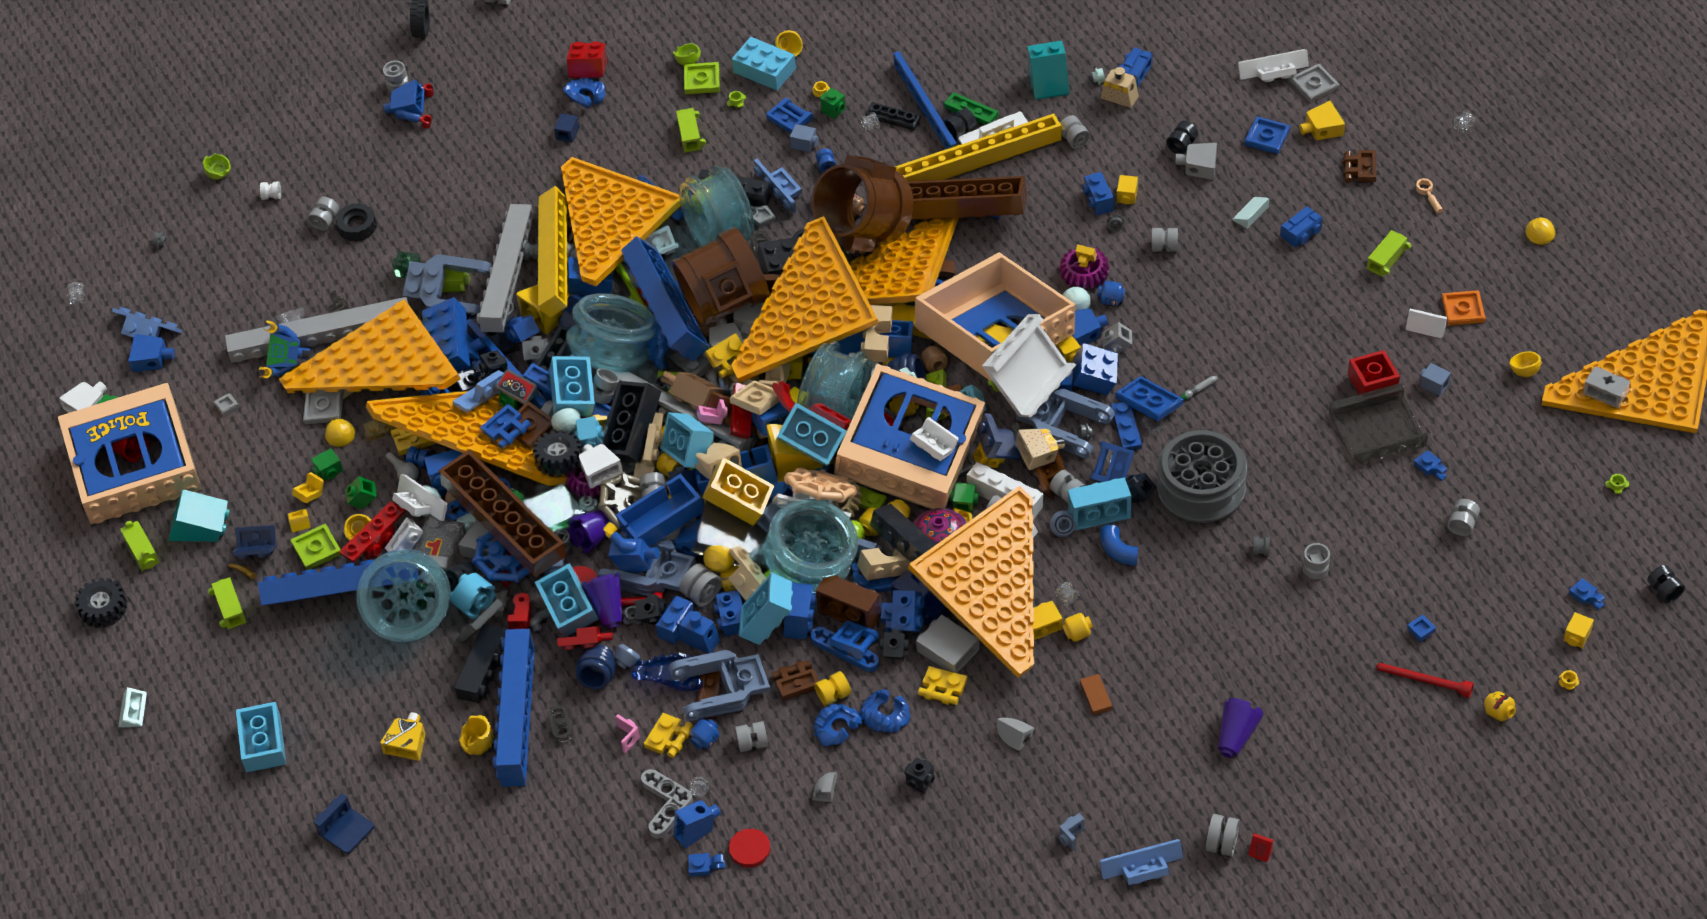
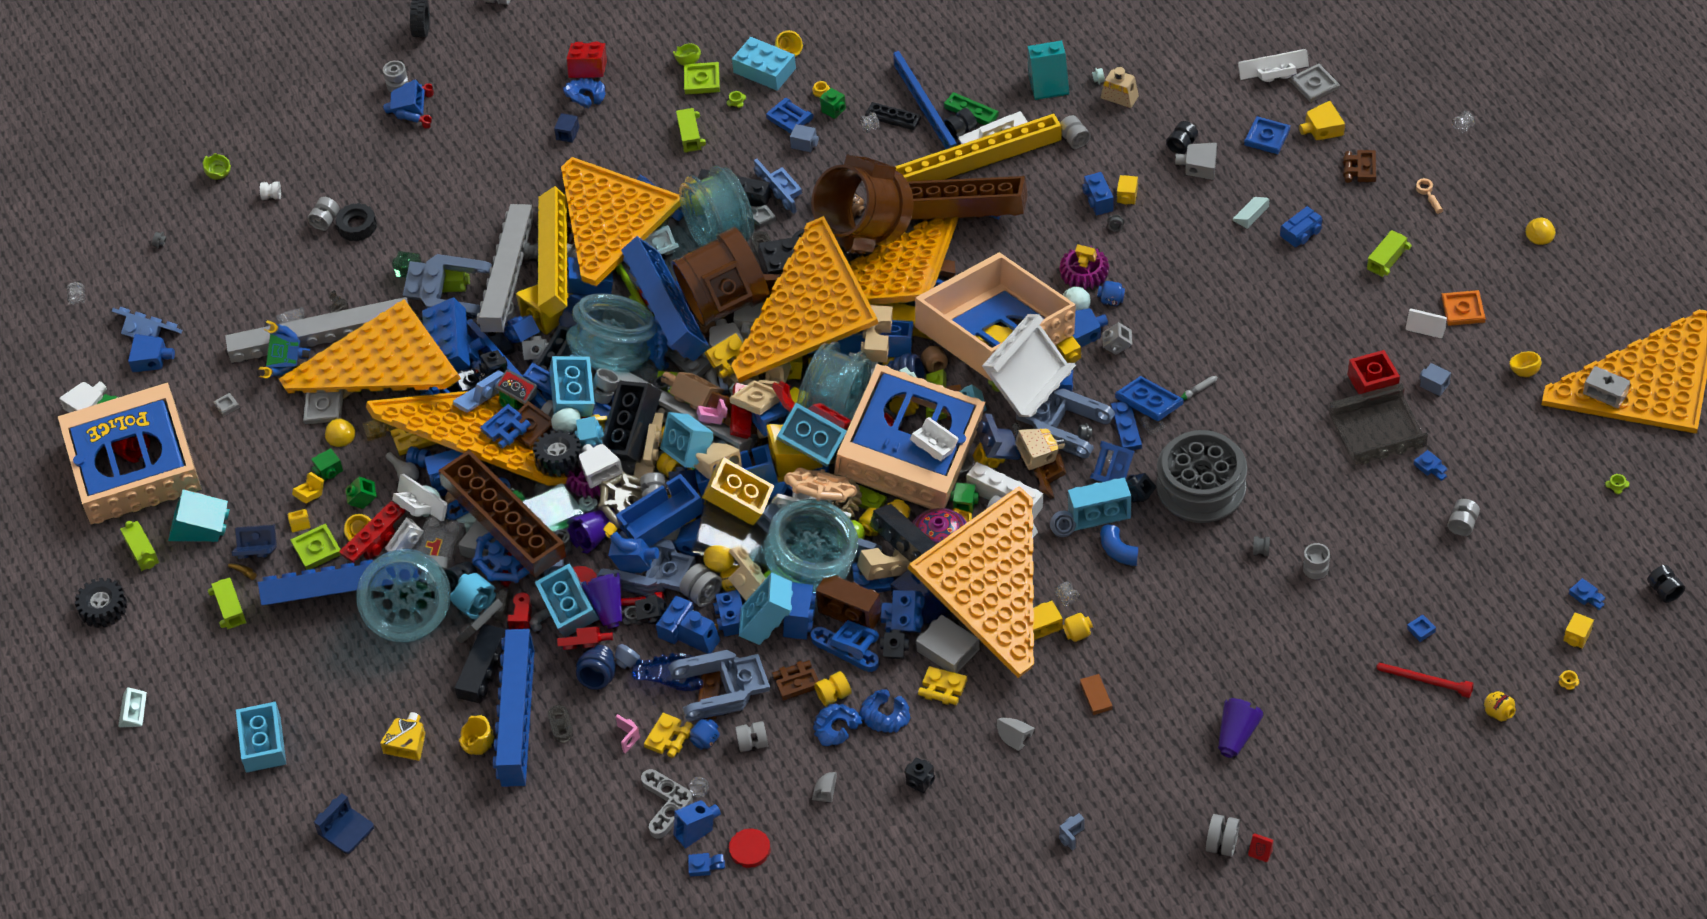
(825, 159): blue wheel -> none
(1063, 482): light grey wheel -> none
(1095, 369): blue brick -> none
(1137, 64): blue brick -> none
(1142, 863): medium blue bracket -> none
(1165, 239): light grey wheel -> none

